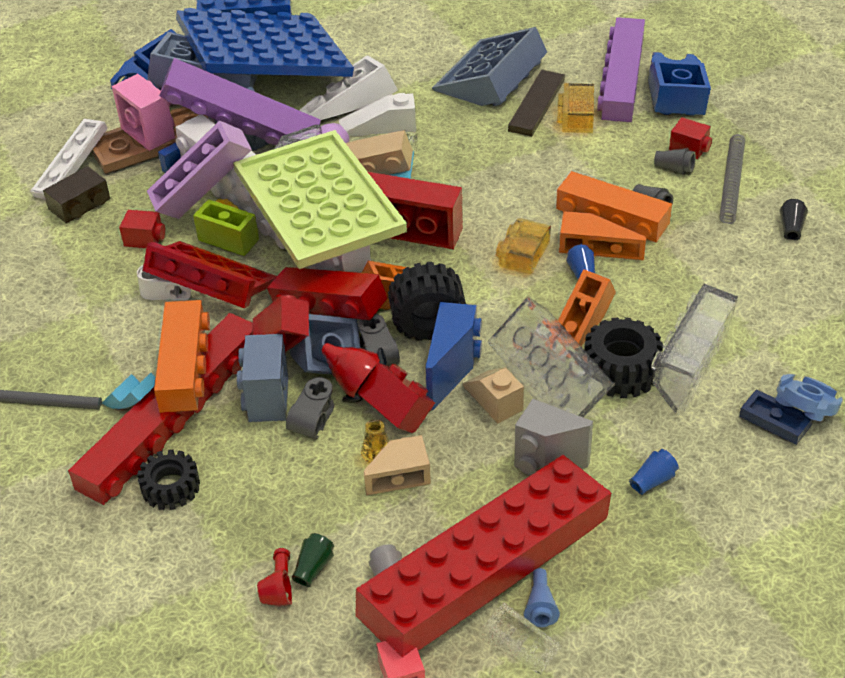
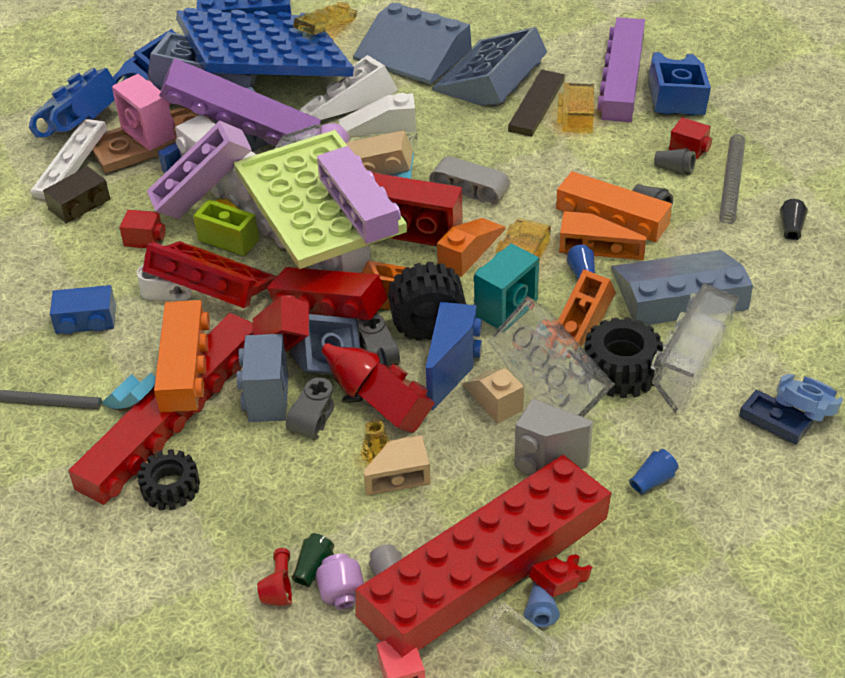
(79, 100): none -> blue brick
(83, 309): none -> blue brick
(325, 18): none -> clear yellow plate
(338, 580): none -> lavender head
(358, 194): none -> lavender brick
(415, 42): none -> sand blue slope
(466, 244): none -> orange slope
(476, 180): none -> light grey beam
(505, 284): none -> teal brick
(559, 576): none -> red plate
(662, 287): none -> sand blue slope

